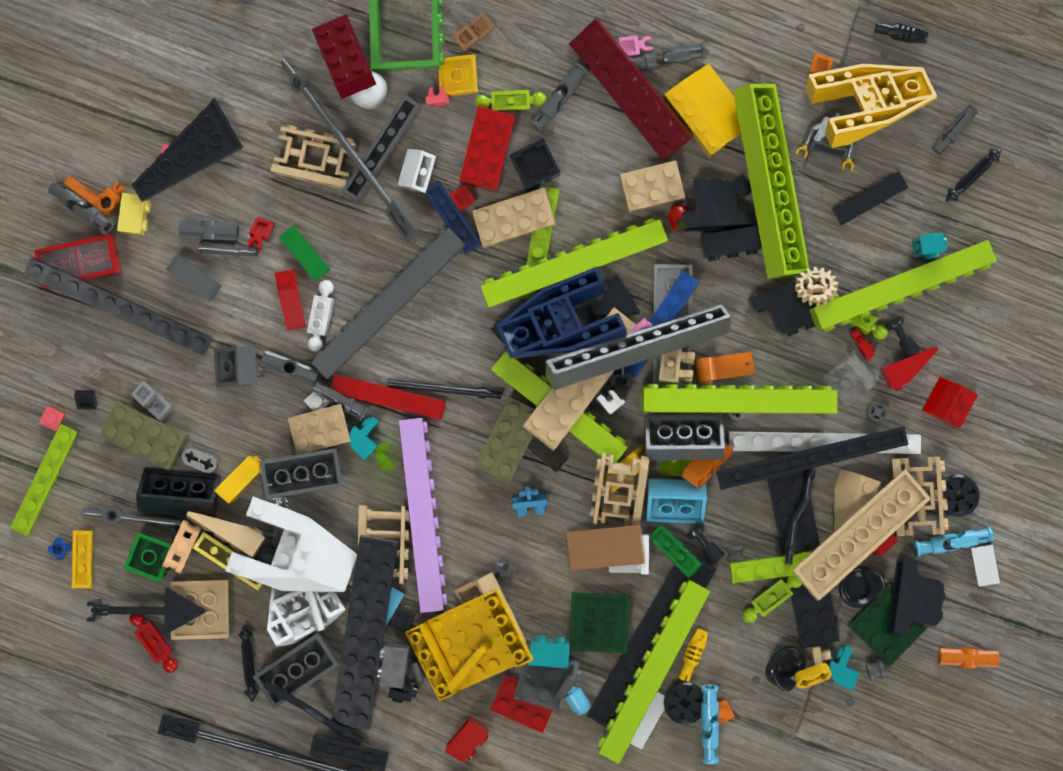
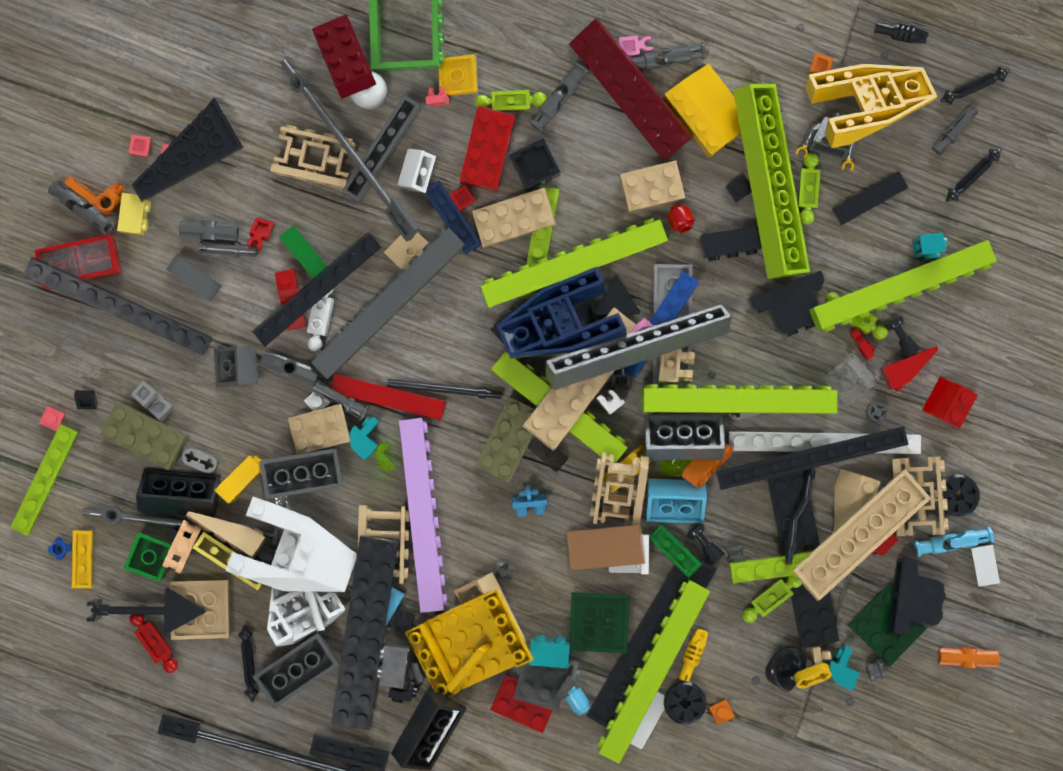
(140, 146): none -> coral plate
(283, 694): black bar -> none
(316, 289): none -> black plate
(402, 252): none -> tan plate
(428, 731): none -> black slope
(466, 739): red slope -> none
(474, 31): medium nougat slope -> none
(709, 717): medium azure piece -> none
(712, 208): black brick -> none
(724, 367): orange door -> none
(809, 188): none -> lime plate
(816, 286): tan gear -> none
(861, 587): black piece -> none
(975, 85): none -> black wheel

